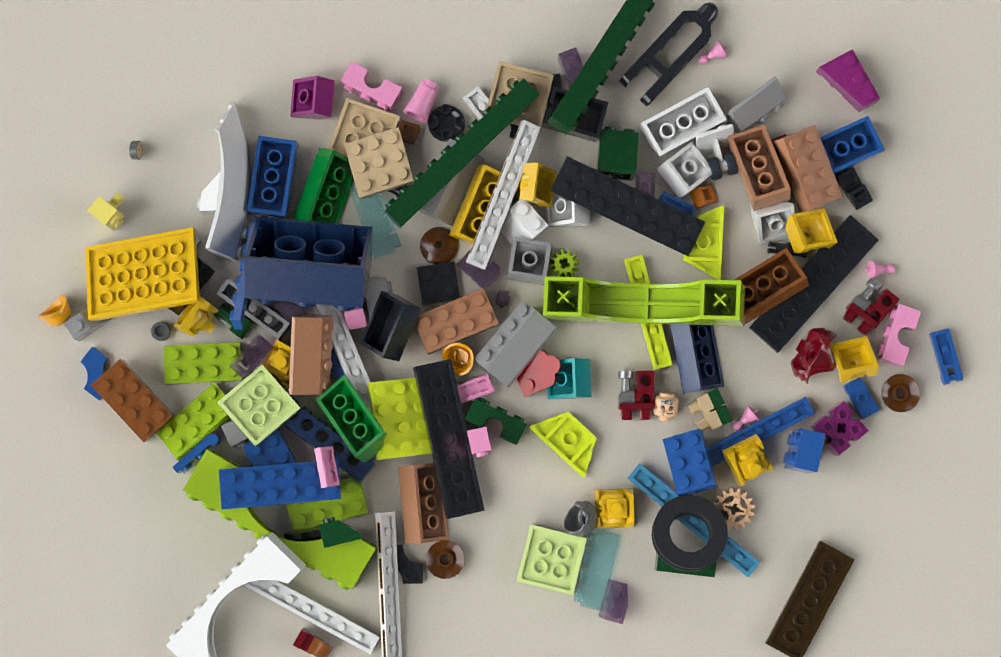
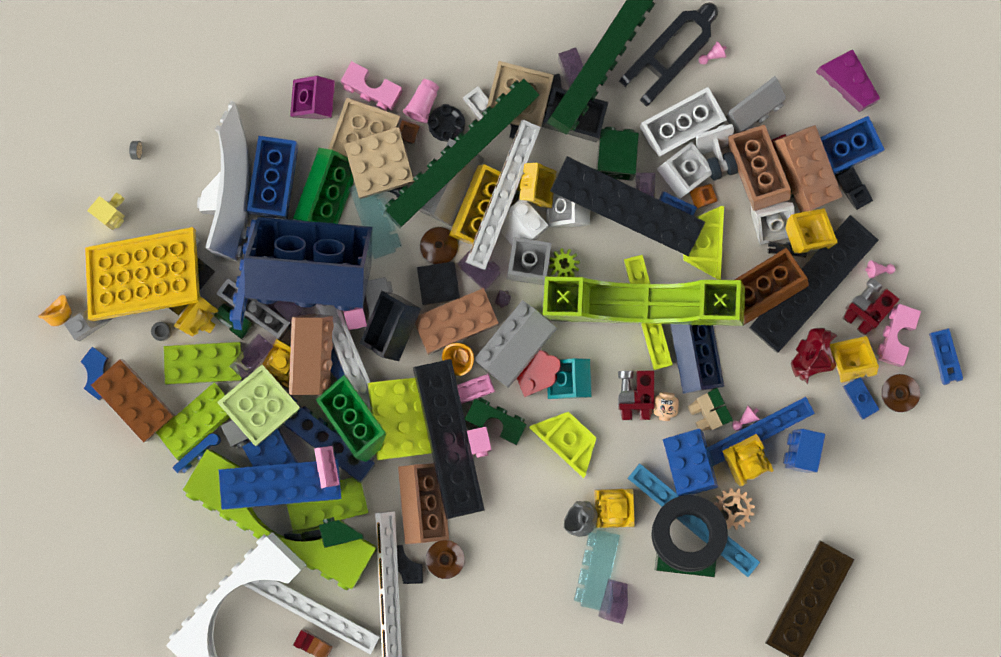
(551, 559): yellowish green plate -> none
(852, 429): magenta brick -> none

